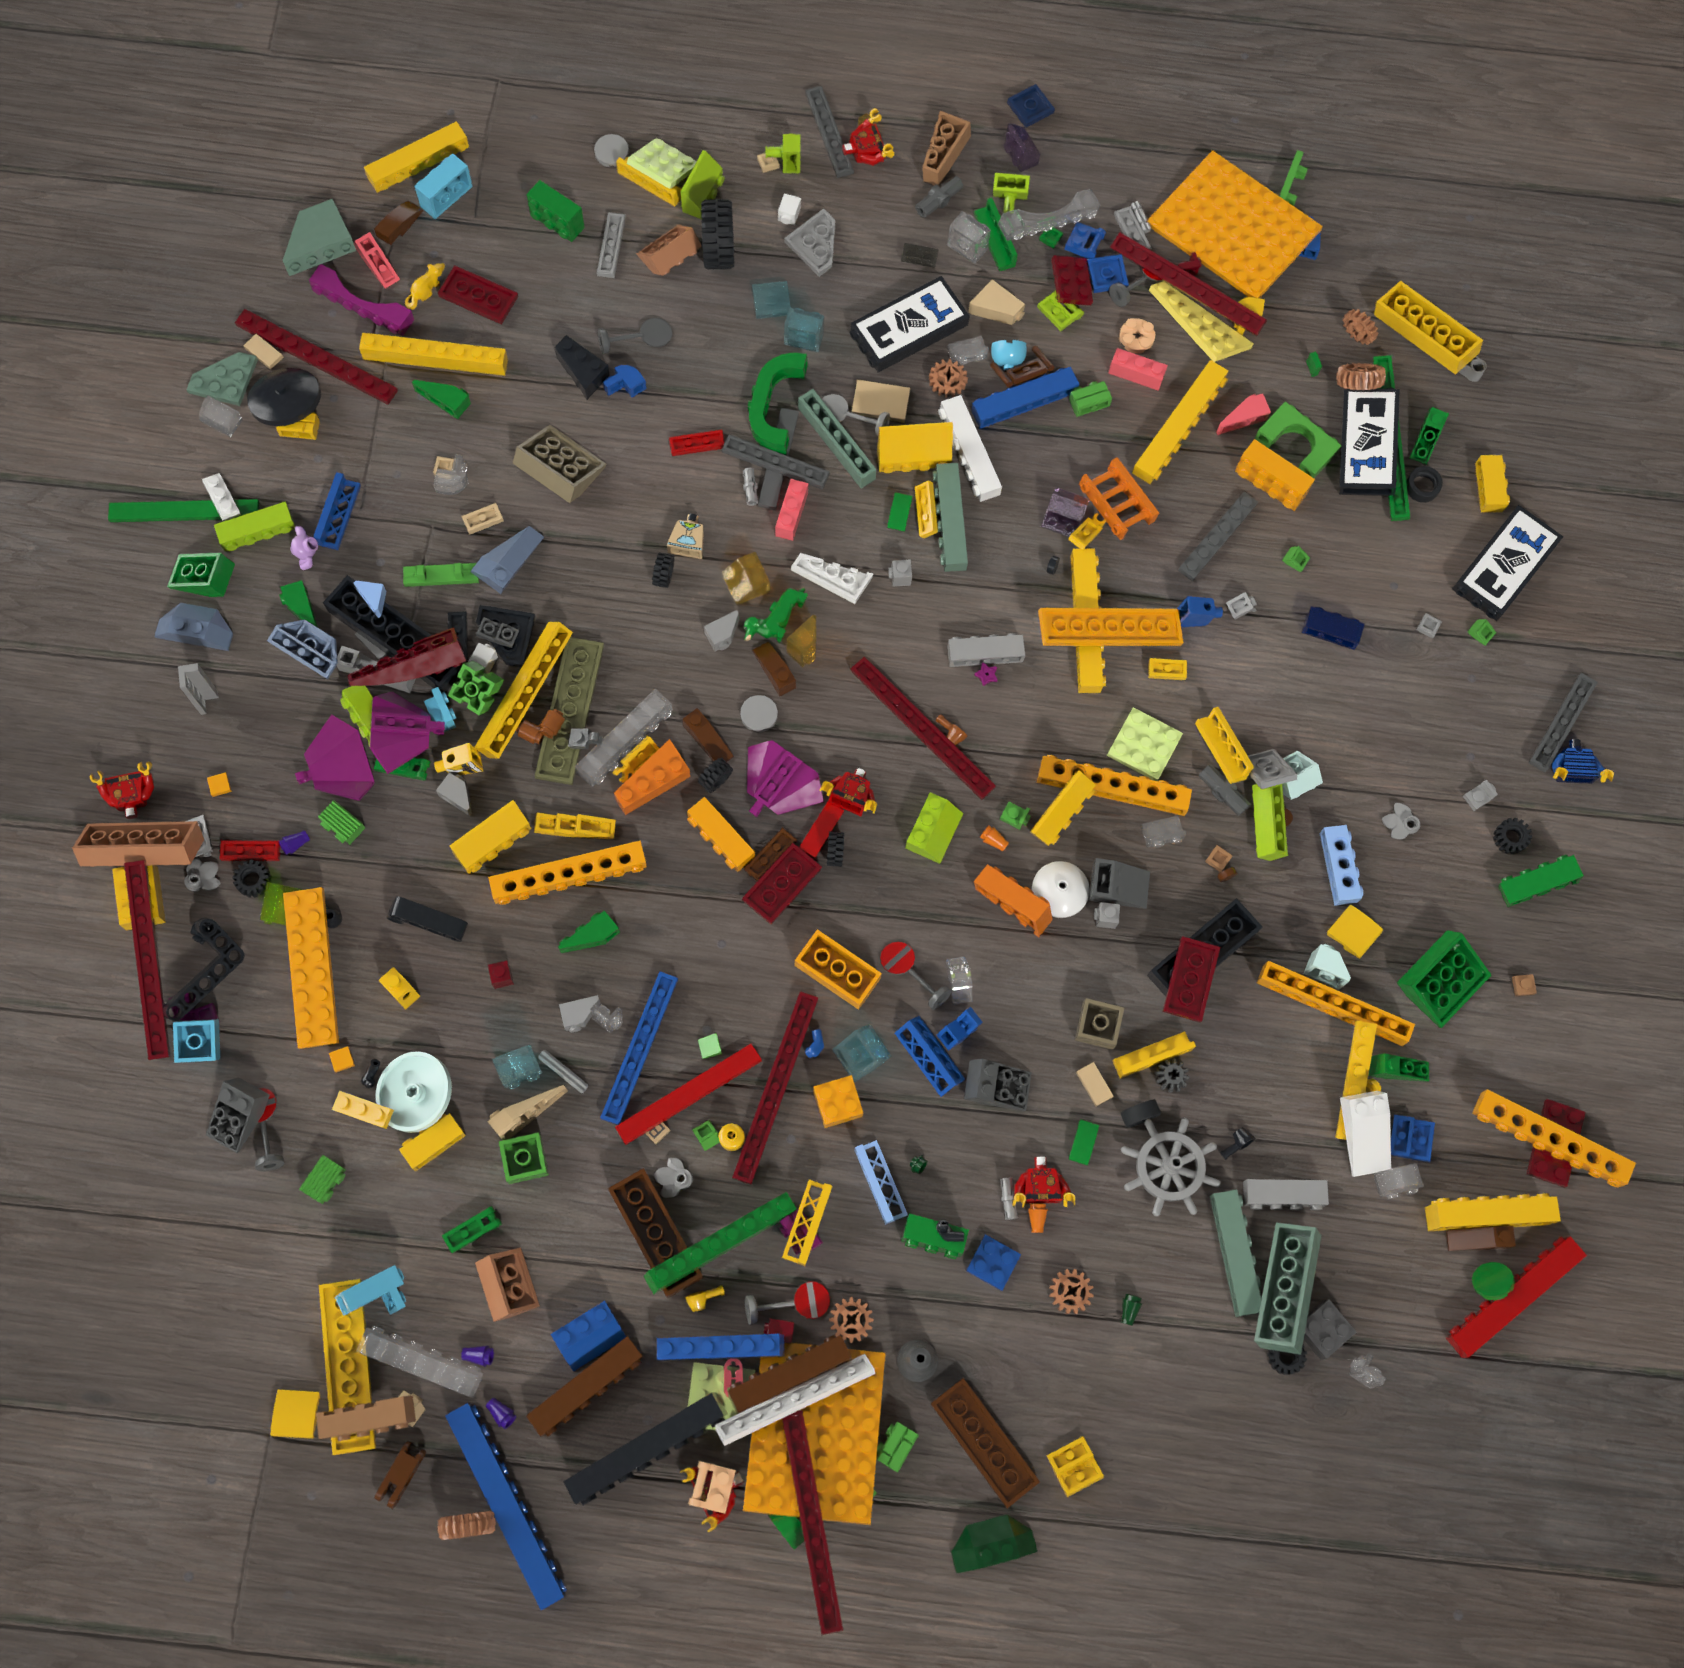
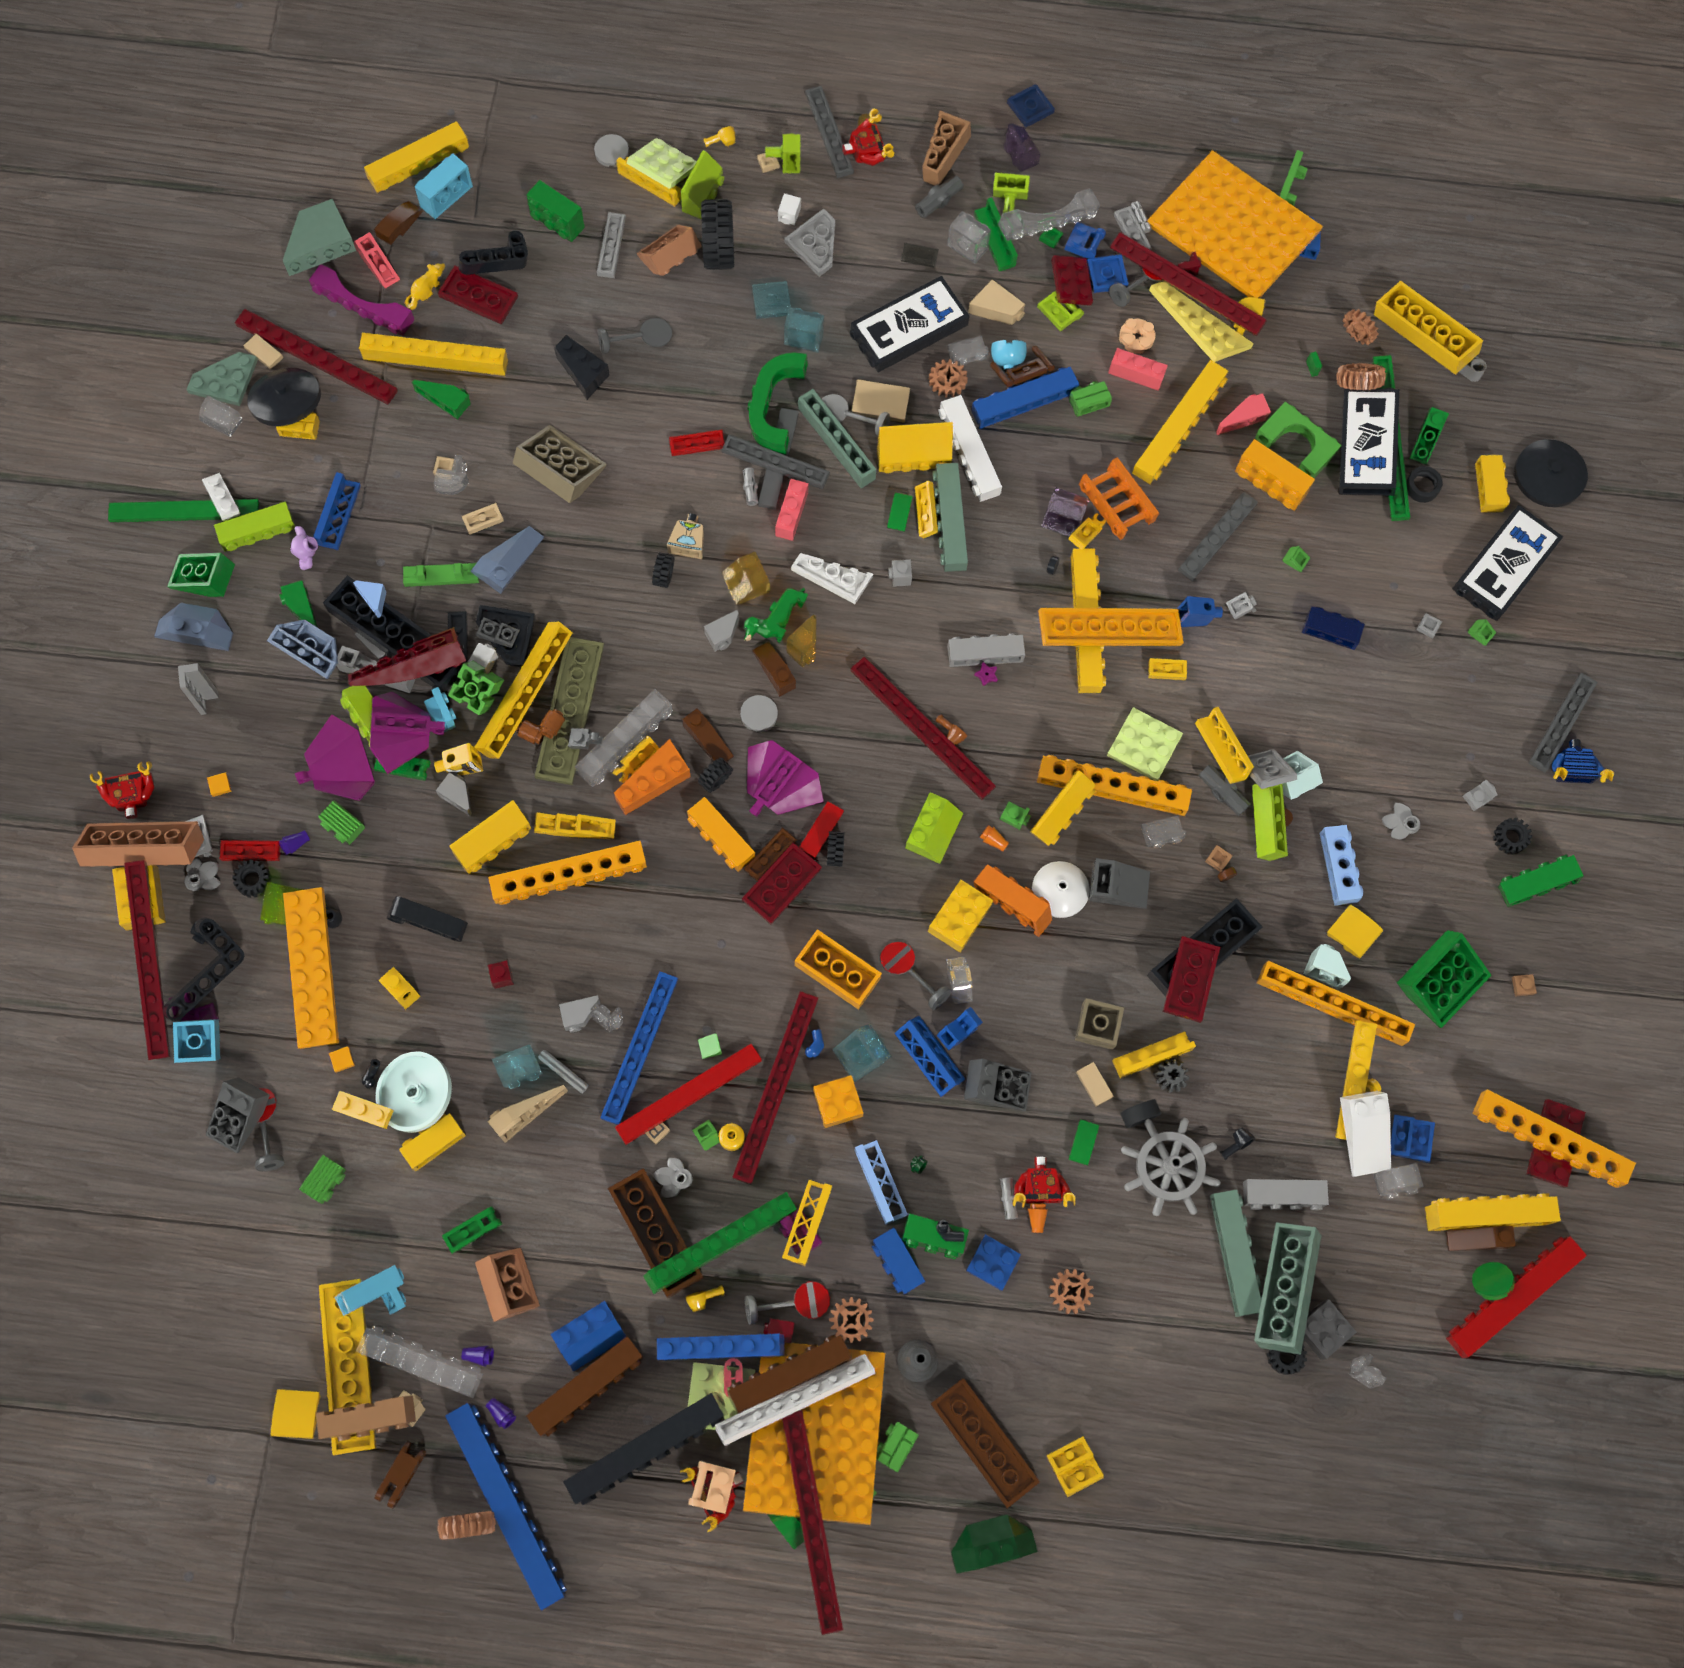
(491, 259): none -> black beam
(523, 1158): bright green brick -> none
(595, 933): green slope -> none
(626, 377): blue brick -> none
(726, 135): none -> yellow bar
(851, 792): red torso -> none
(897, 1262): none -> blue brick
(960, 916): none -> yellow brick
(1107, 915): light grey brick -> none
(1130, 1308): dark green cone -> none
(1399, 1068): green slope -> none
(1551, 473): none -> black dish

